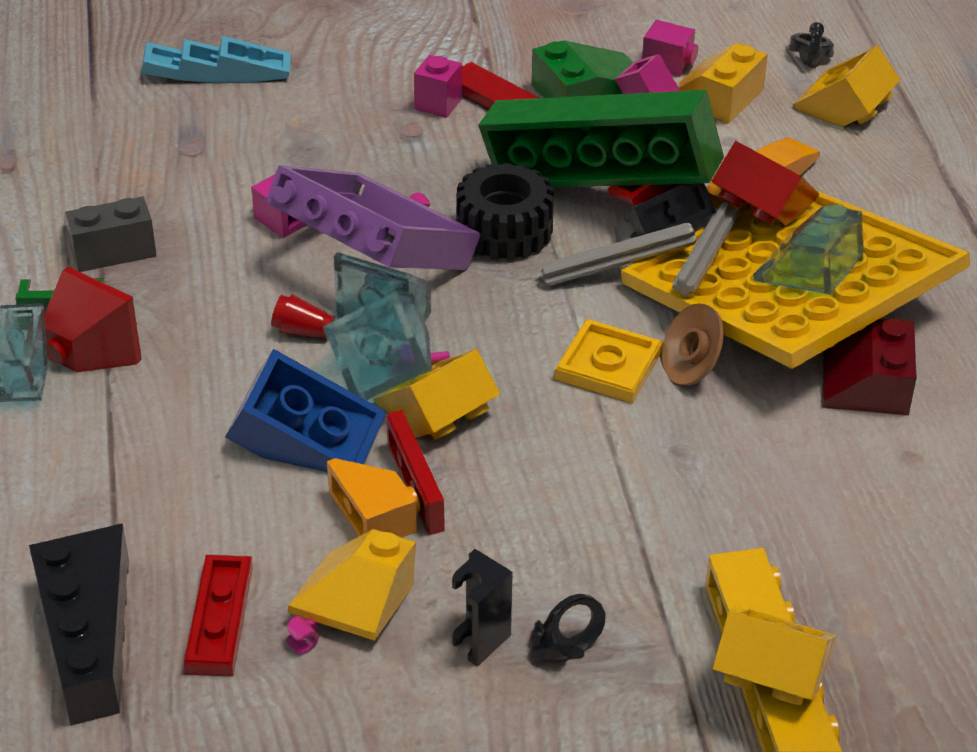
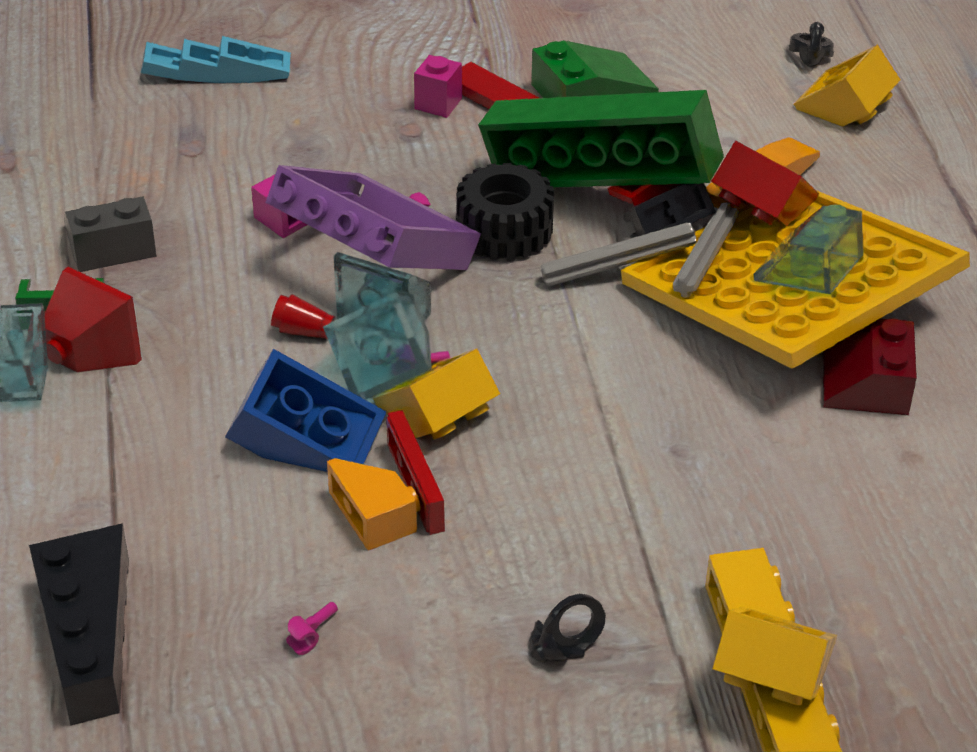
(218, 615): red tile -> none
(359, 584): yellow slope -> none
(486, 605): black hinge -> none
(608, 360): yellow tile -> none
(646, 77): dark pink brick -> none
(673, 43): dark pink brick -> none
(692, 344): medium nougat dish -> none
(730, 78): yellow slope -> none

